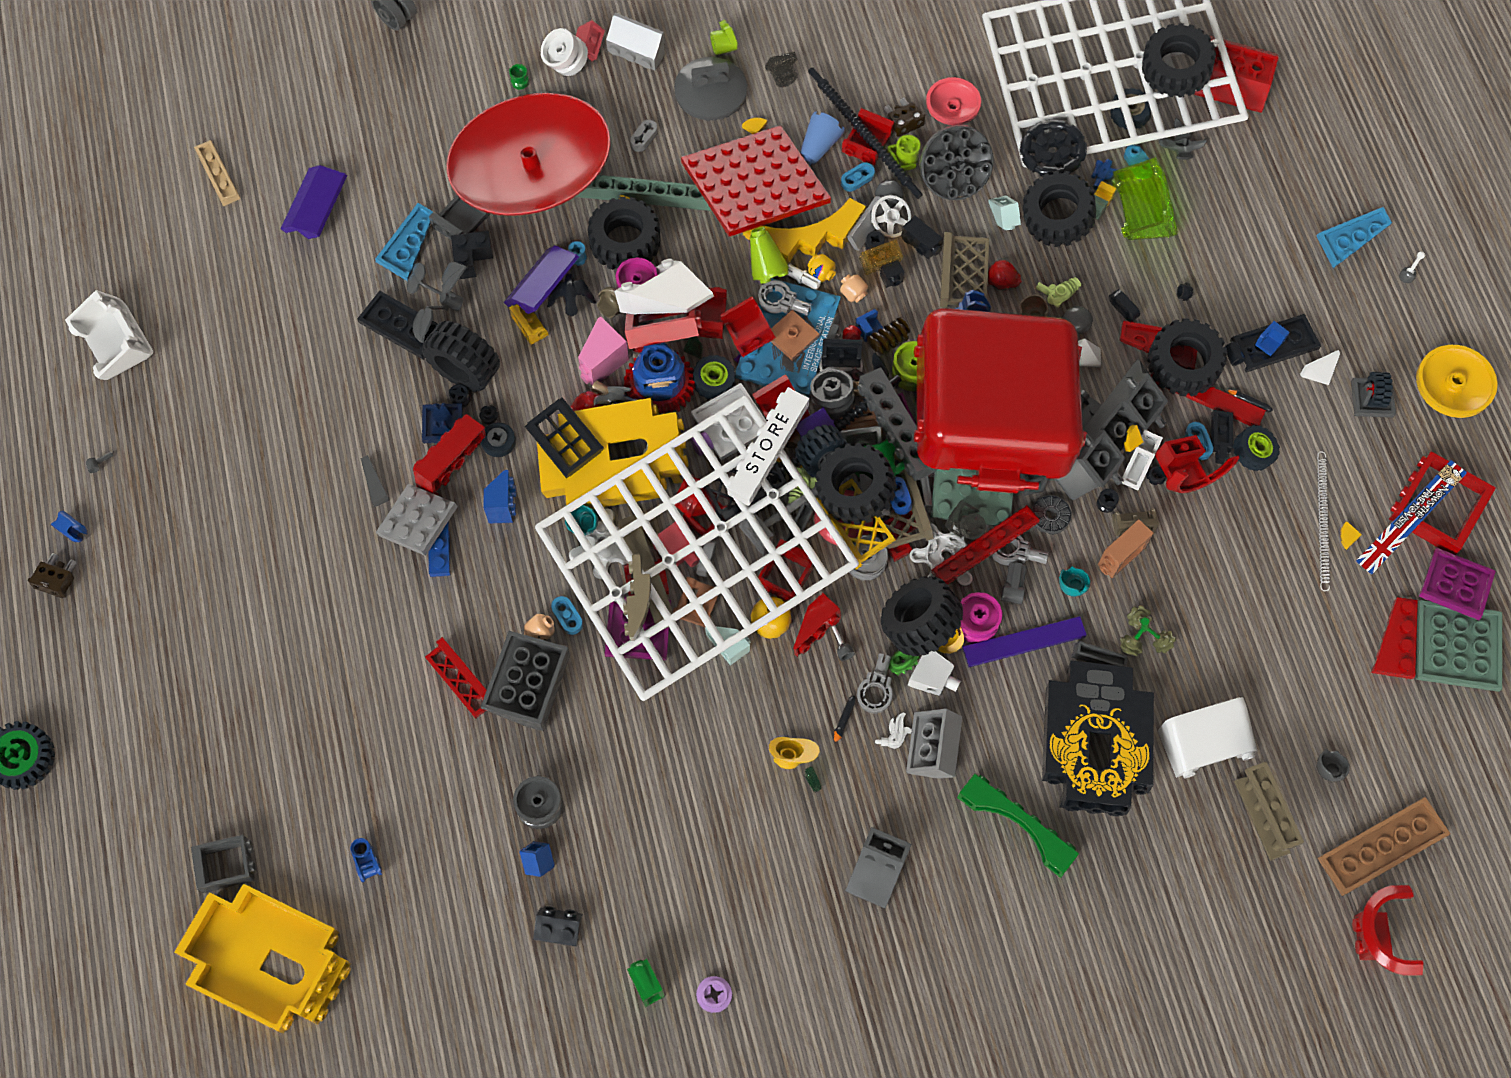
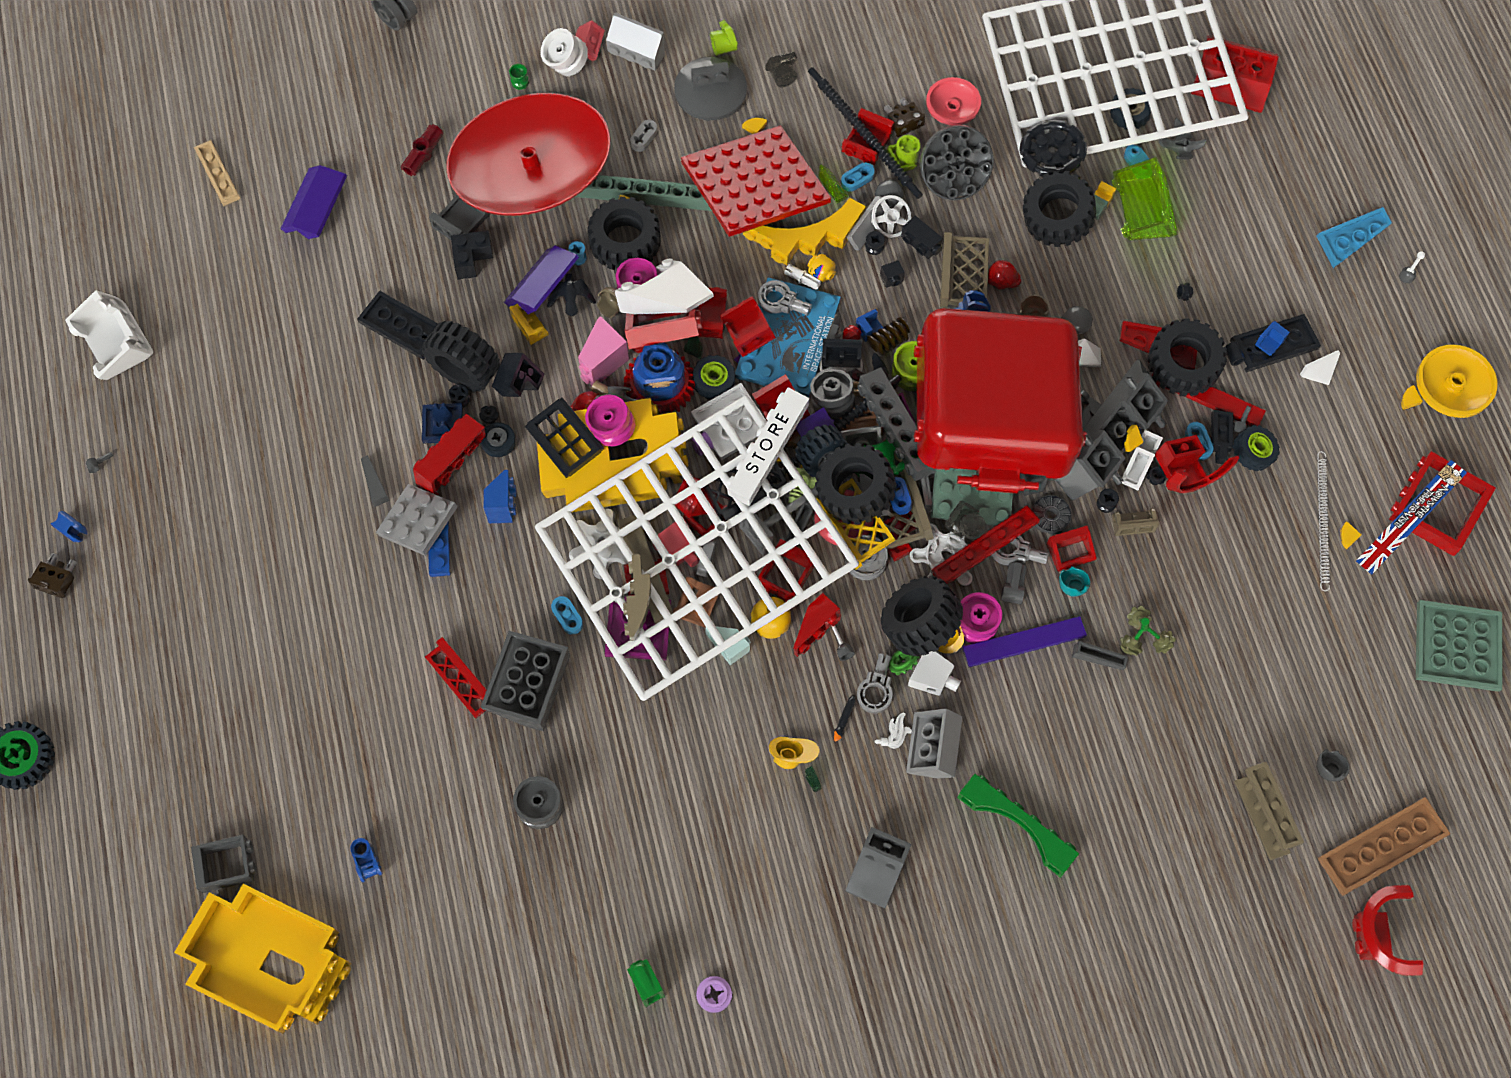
(404, 246): dark azure wing -> none
(422, 150): none -> dark red piece
(448, 298): dark grey plant -> none
(517, 374): none -> black brick
(537, 859): blue panel -> none
(539, 627): light nougat head -> none
(557, 926): black bracket -> none
(586, 519): teal hair -> none
(610, 420): none -> dark pink wheel
(765, 257): lime cone -> none
(793, 335): nougat plate -> none
(820, 137): medium blue cone -> none
(832, 184): none -> clear neon green slope
(854, 288): light nougat head -> none
(881, 255): clear yellow brick -> none
(1005, 212): light aqua slope -> none
(1061, 292): yellowish green piece -> none
(1069, 538): none -> red tile
(1100, 702): black panel -> none
(1102, 171): blue piece -> none
(1124, 305): black beam -> none
(1125, 549): nougat window -> none
(1183, 40): black tyre -> none
(1208, 736): white windscreen -> none
(1239, 426): none -> dark grey hand
(1251, 400): black piece -> none
(1373, 395): plate -> none
(1398, 643): red wing -> none
(1410, 398): none -> yellow tile
(1457, 584): magenta plate -> none

